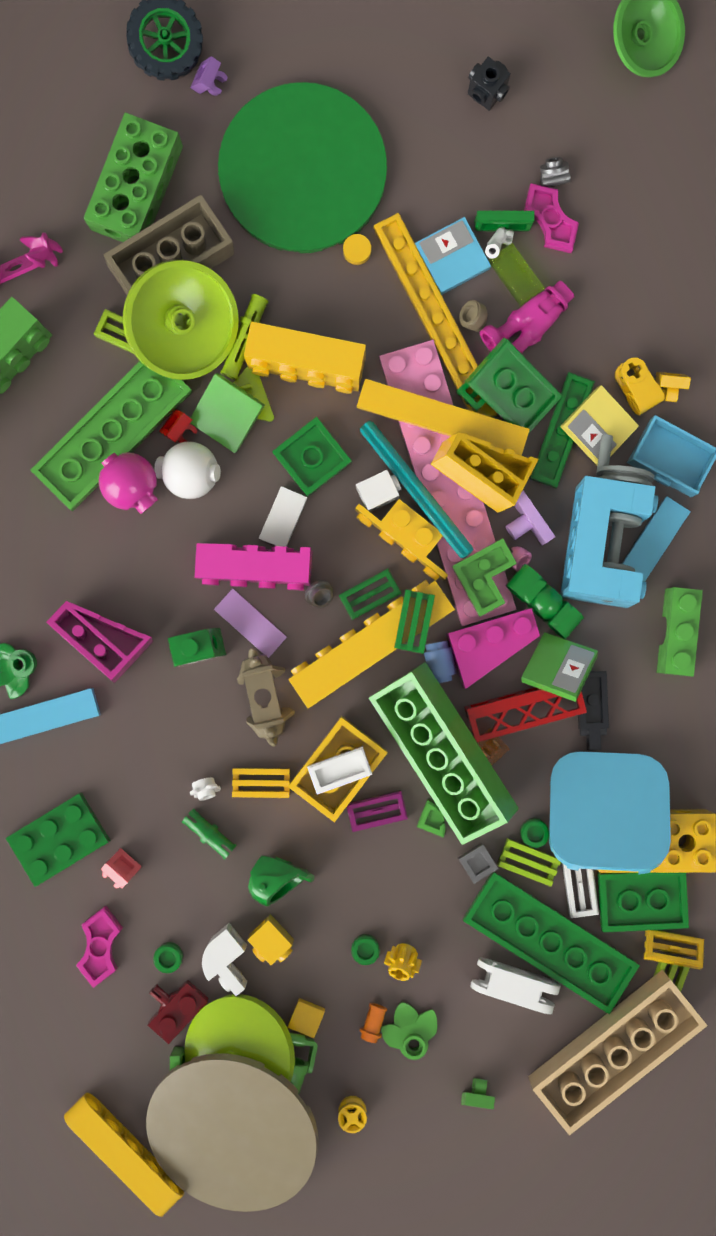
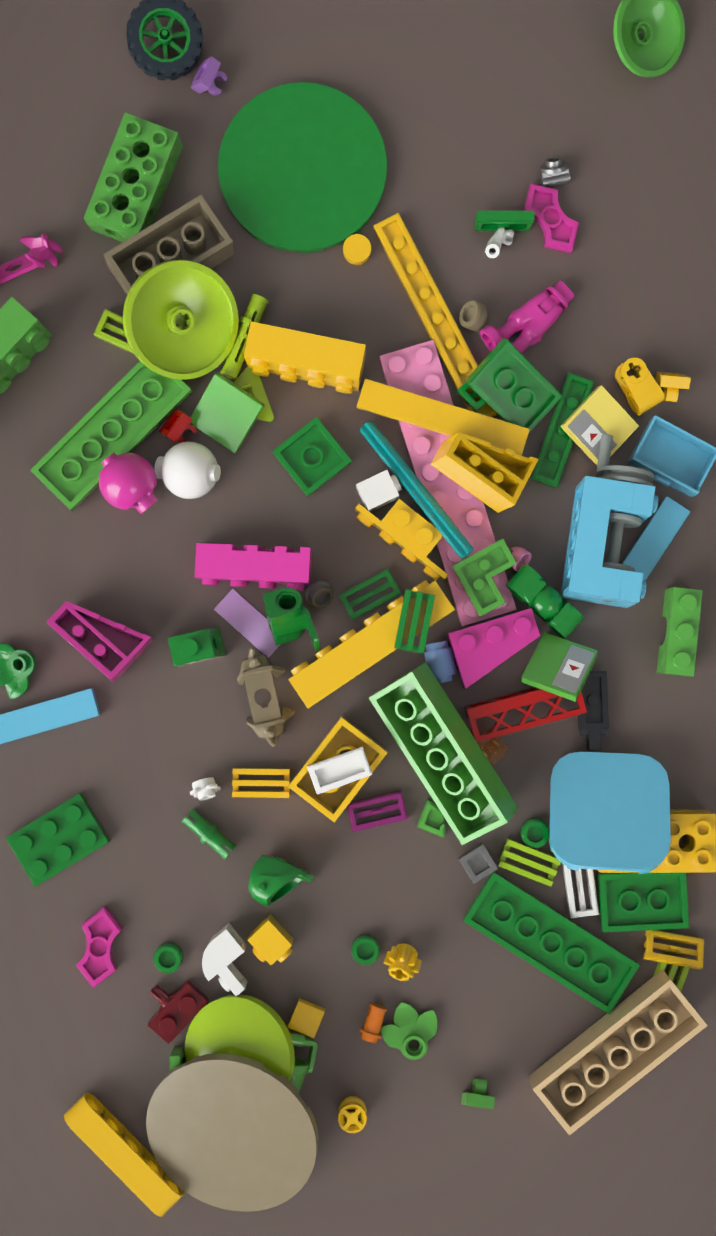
(120, 868): coral tile -> none
(283, 517): white tile -> none
(288, 617): none -> green piece
(453, 255): medium azure tile -> none
(489, 82): black brick -> none
(516, 274): clear neon green tile -> none
(516, 986): white piece -> none
(529, 520): lavender tile -> none

